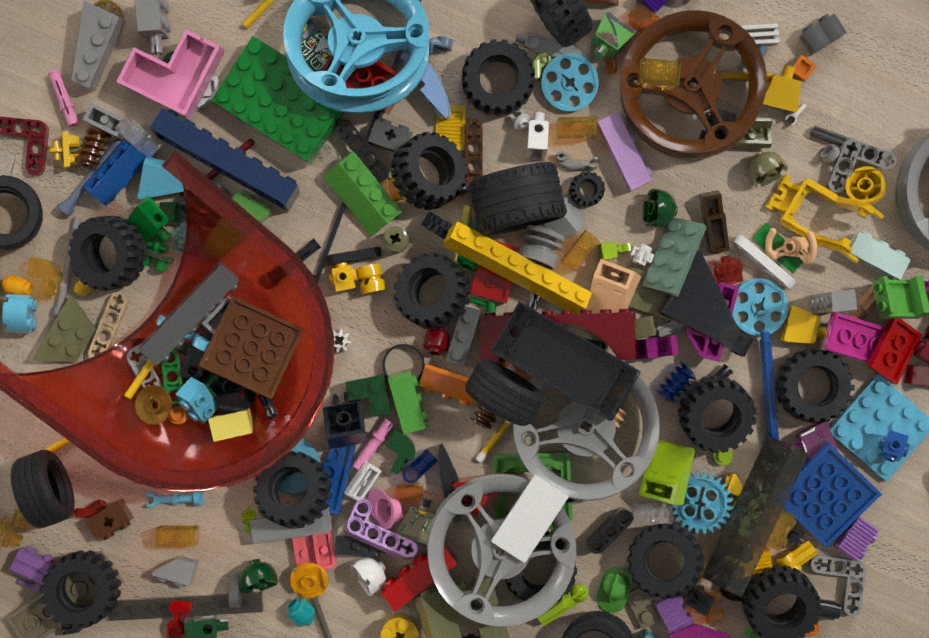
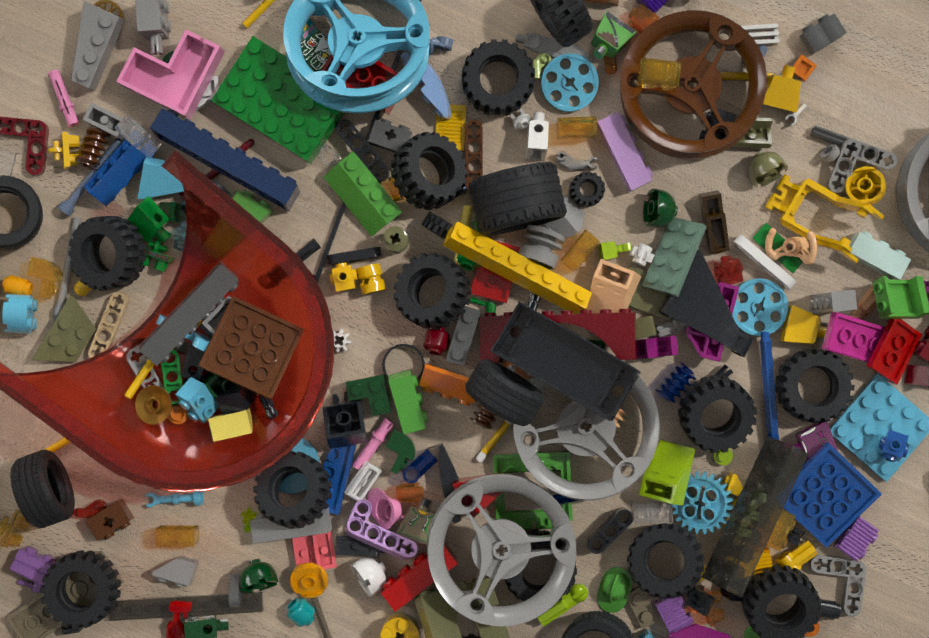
(529, 518): white tile -> none

